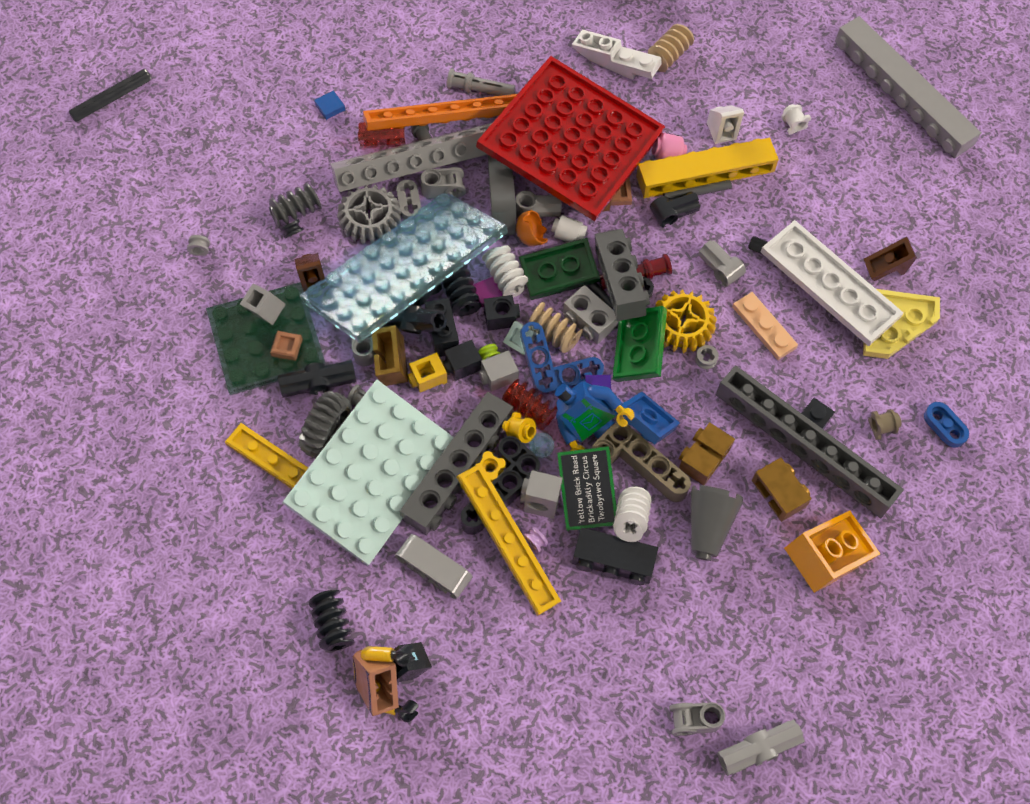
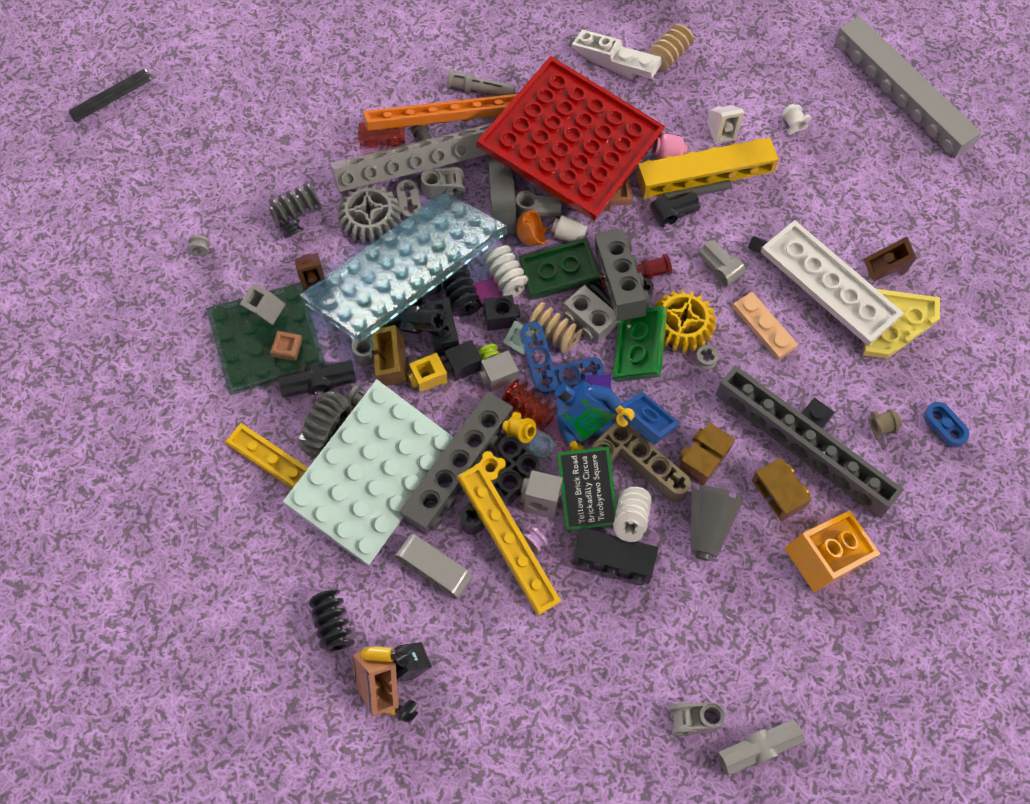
(329, 105): blue tile -> none

